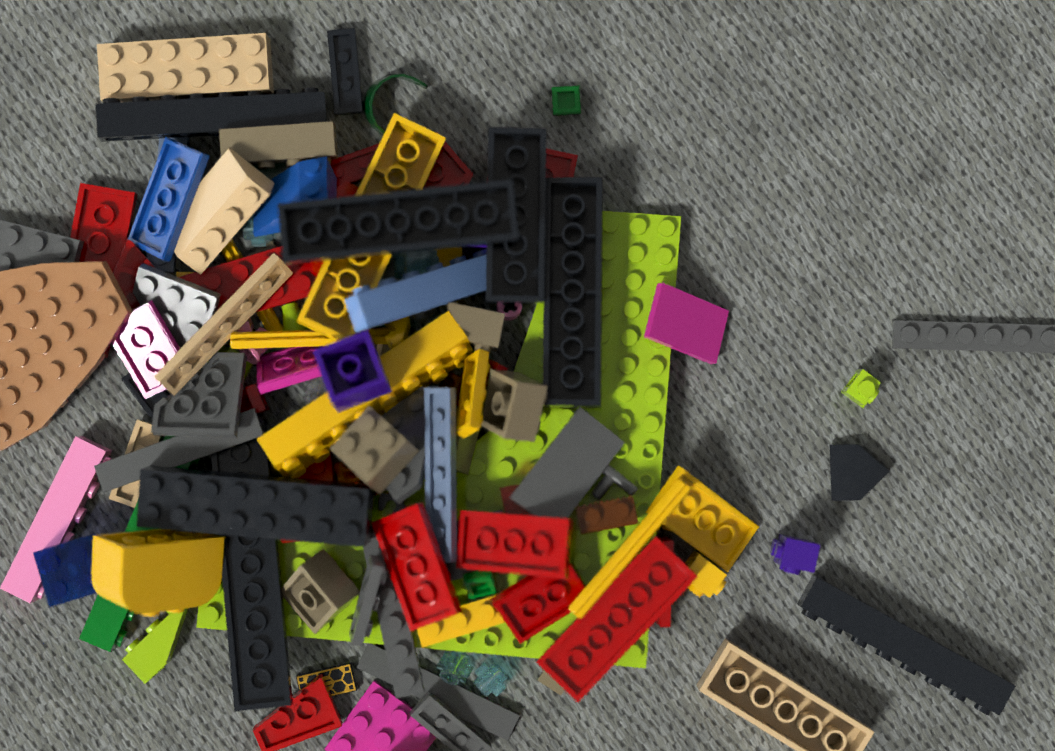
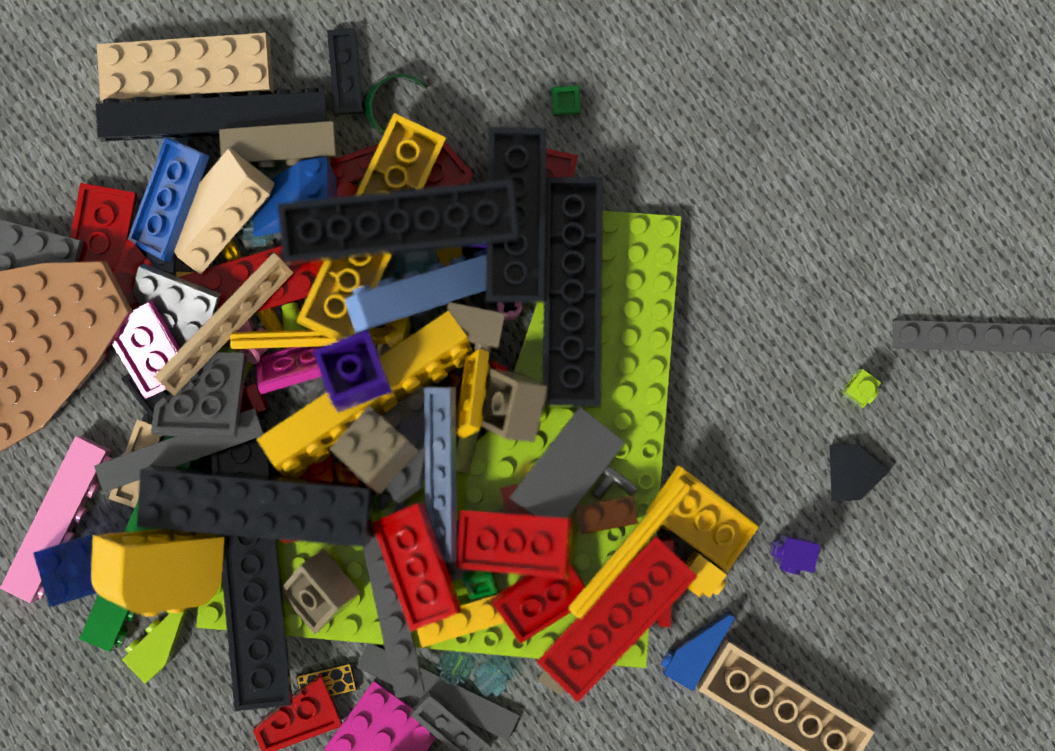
(367, 600): dark grey plate -> none
(686, 323): dark pink tile -> none
(693, 655): none -> blue slope
(906, 645): black brick -> none

